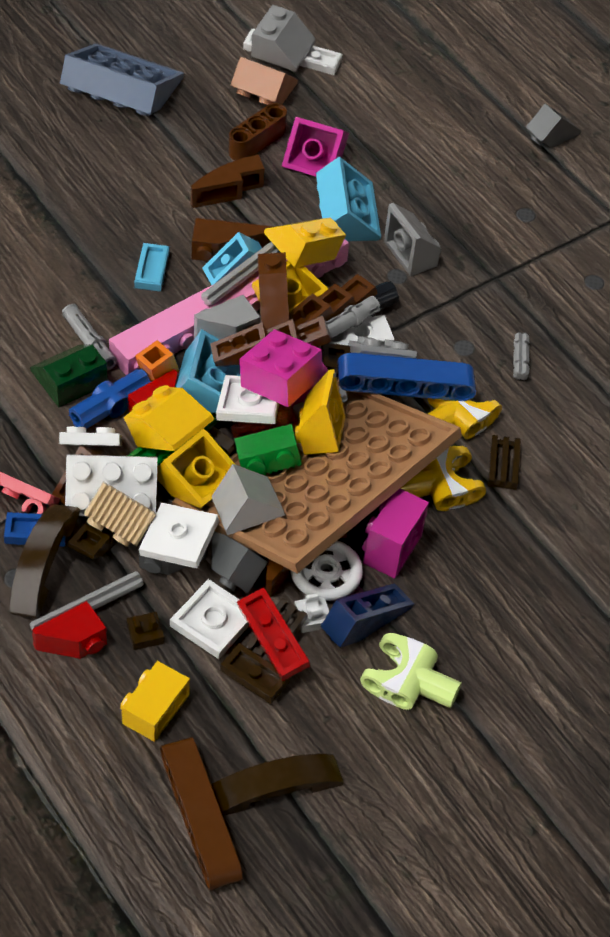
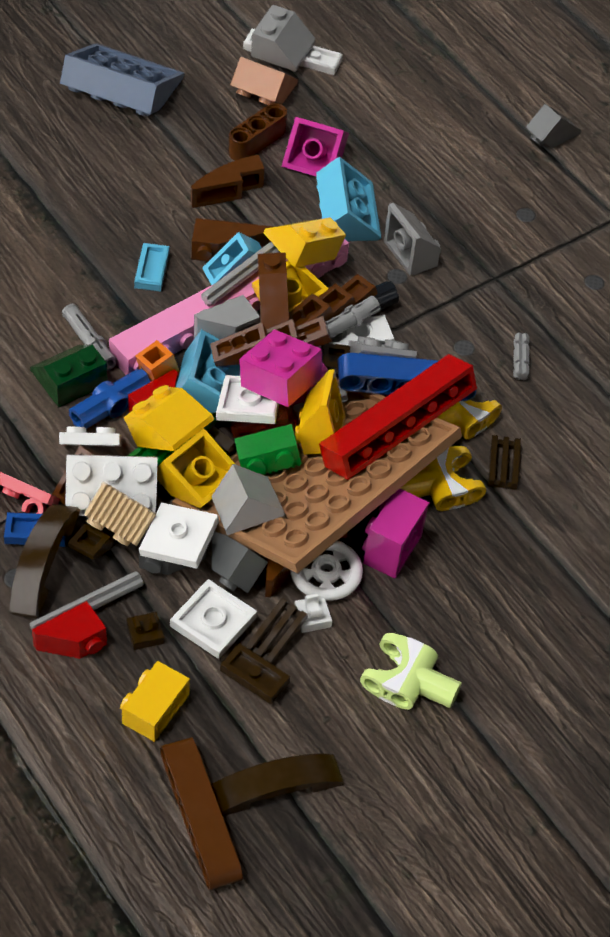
(273, 634): red plate -> none
(364, 613): dark blue slope -> none
(398, 416): none -> red brick

